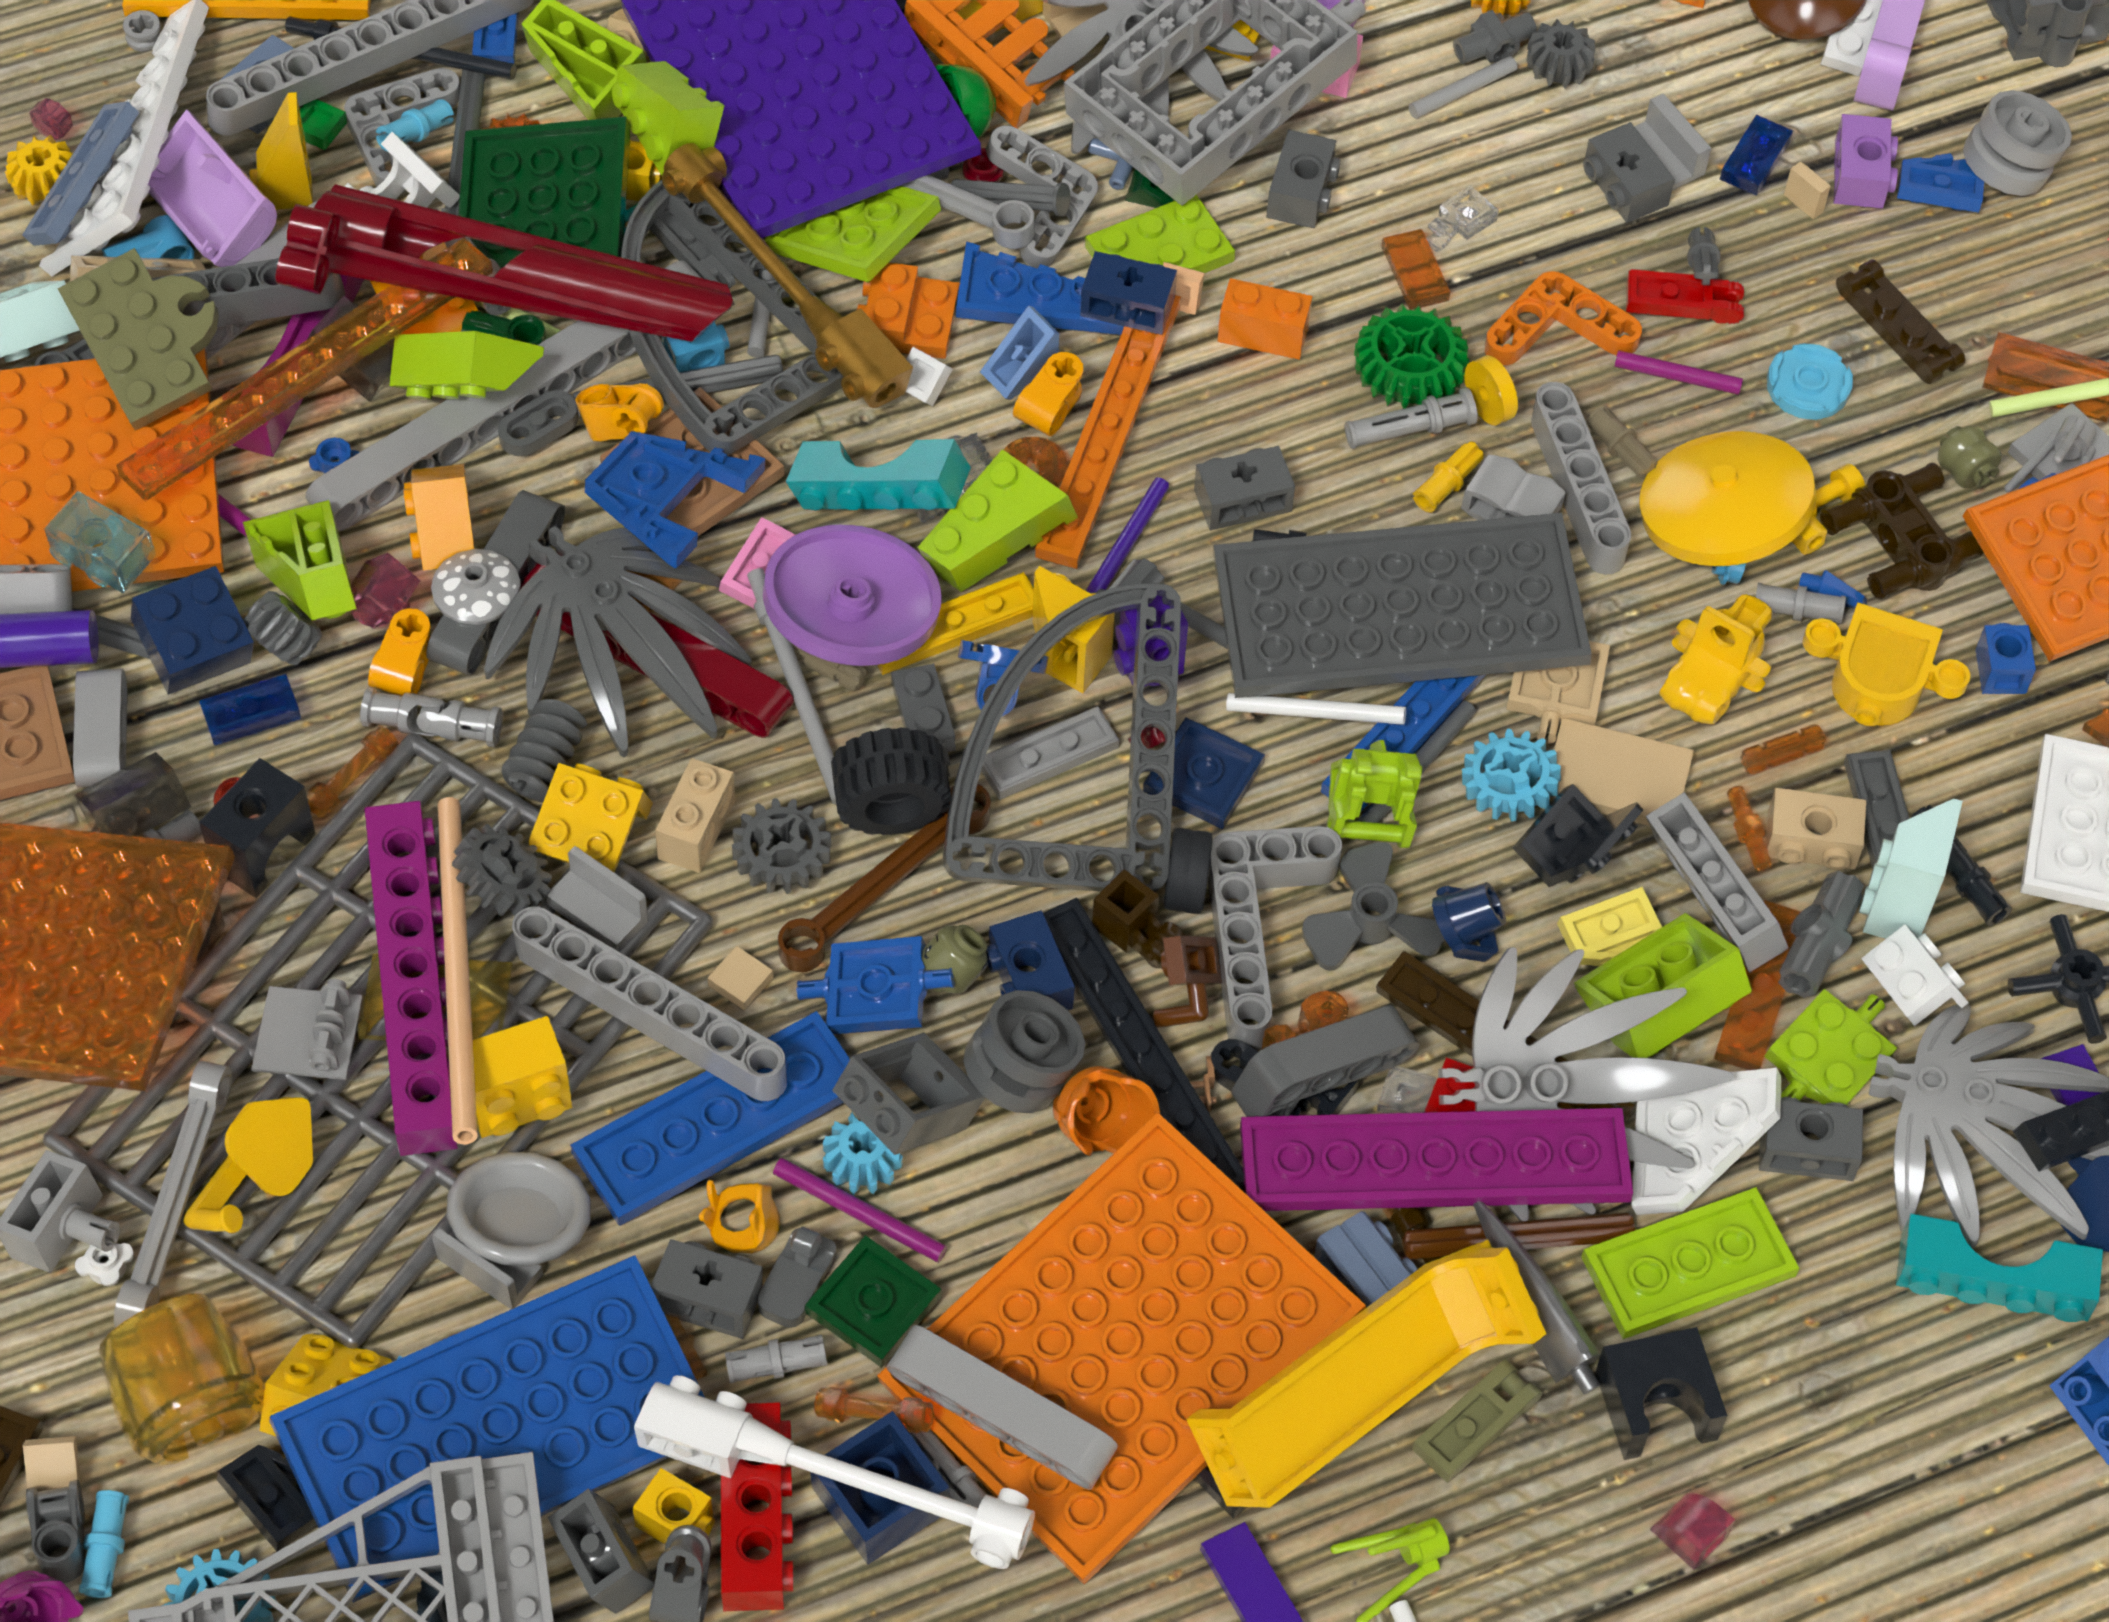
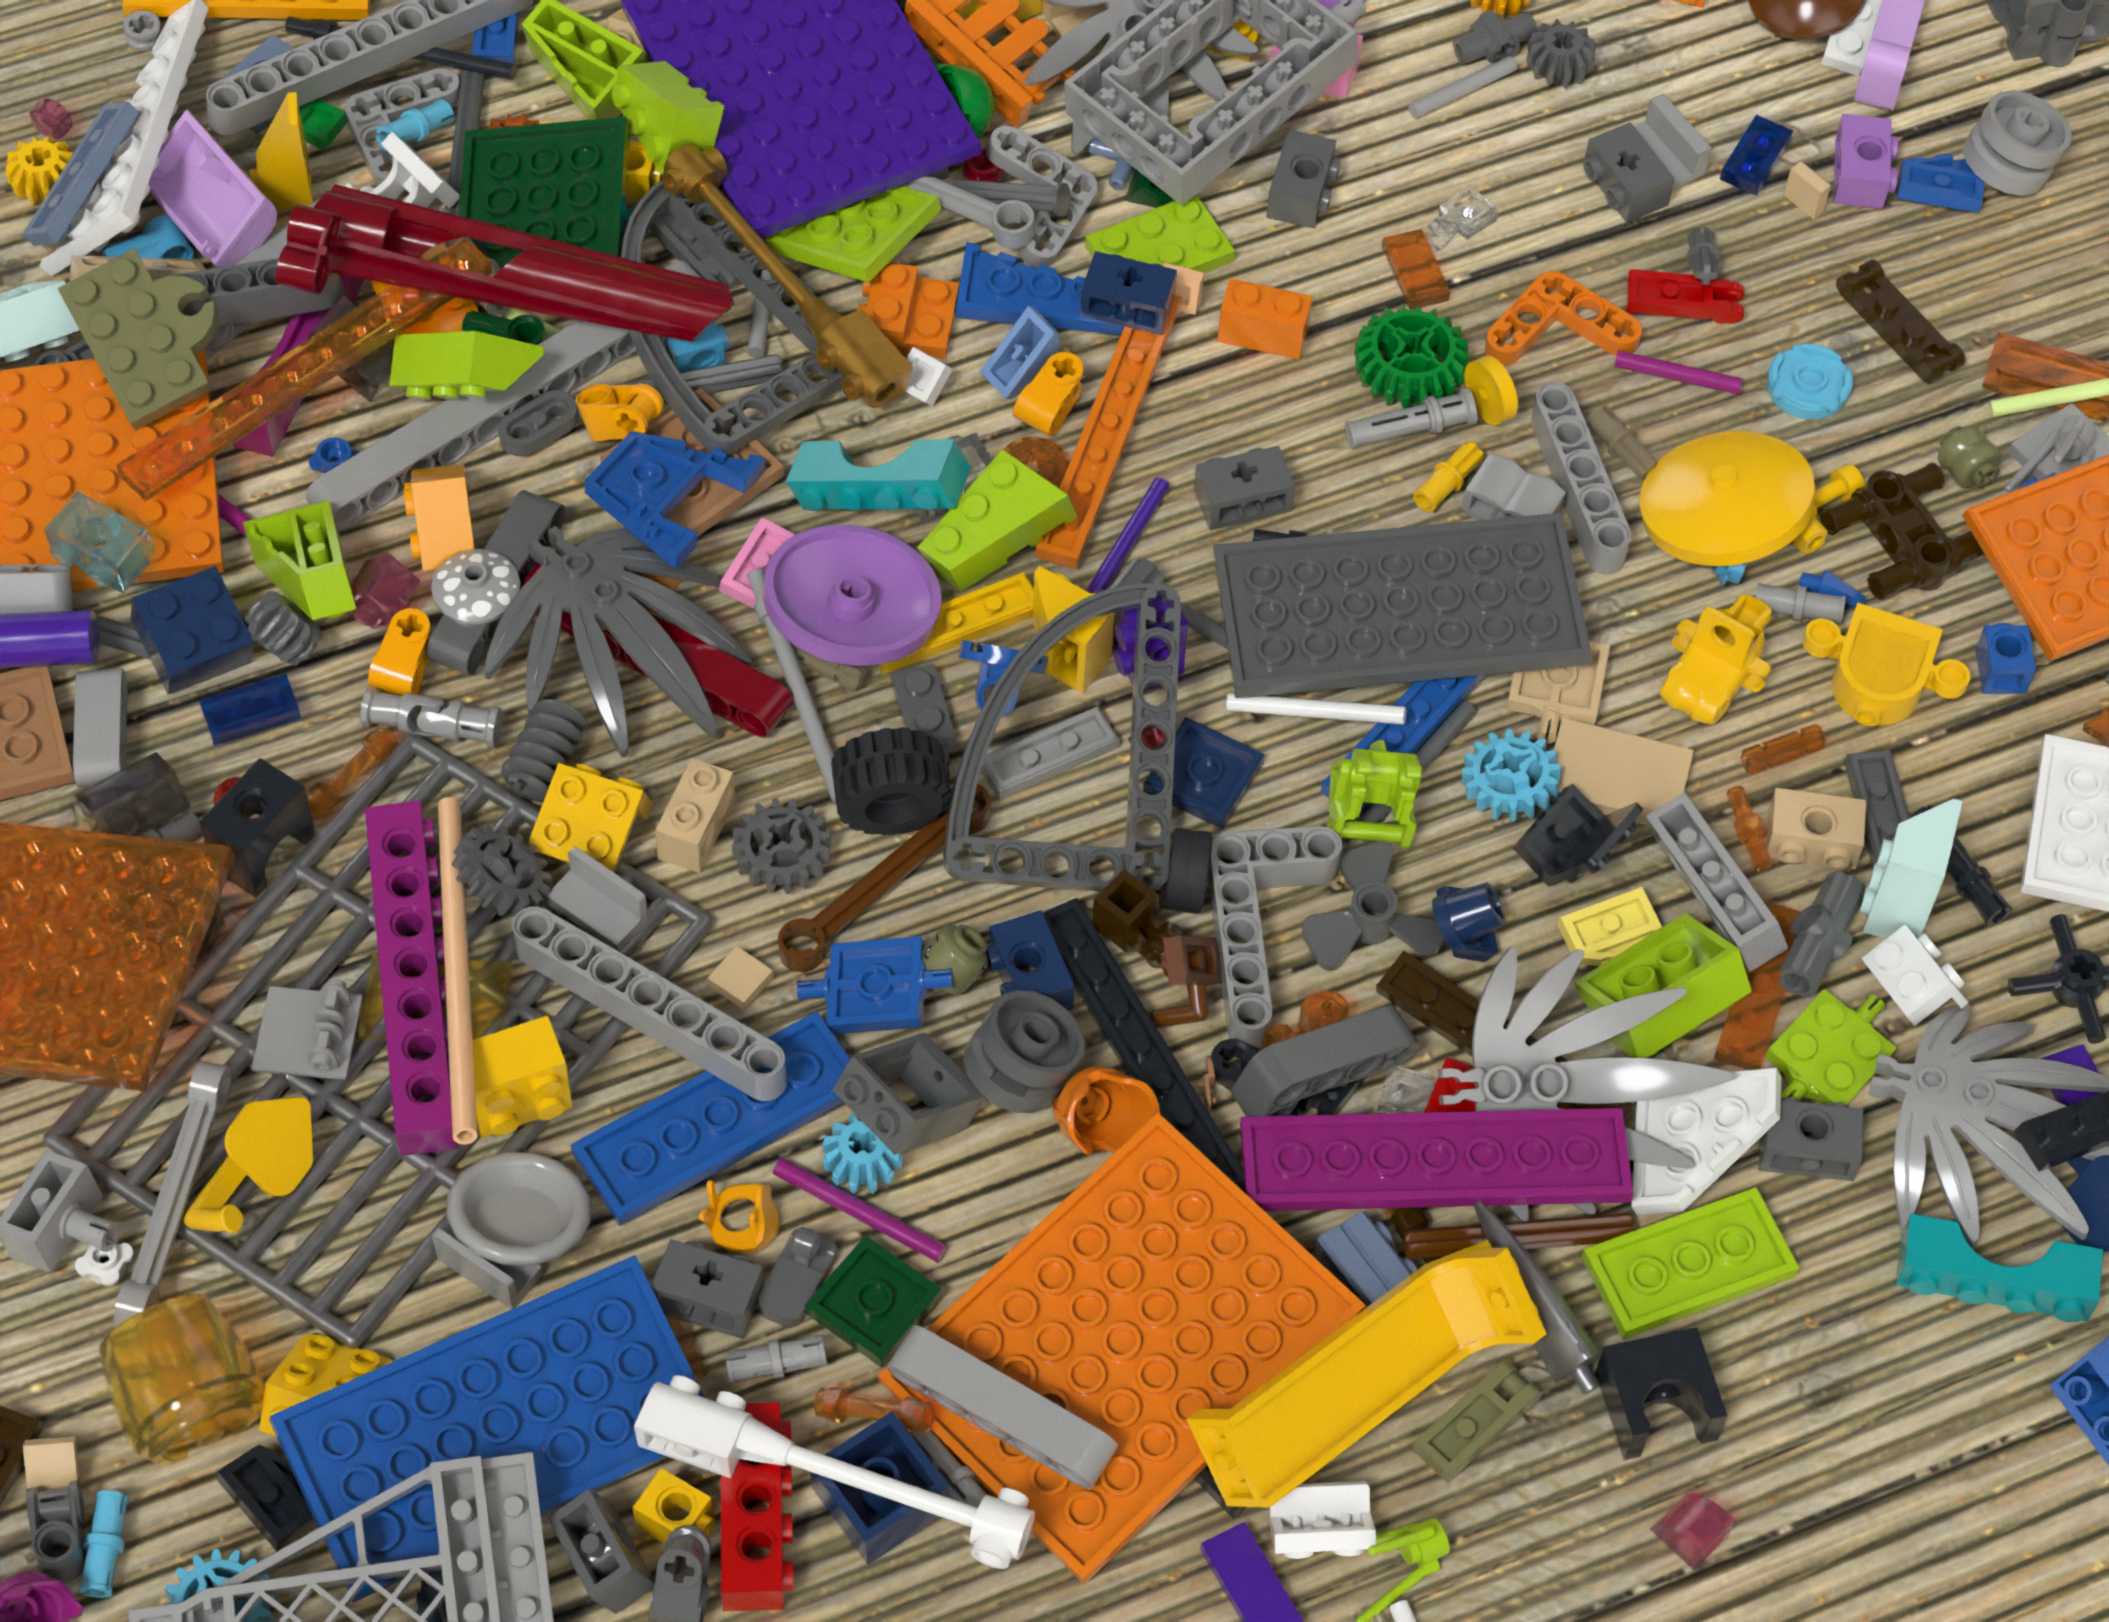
(1323, 1519): none -> white bracket

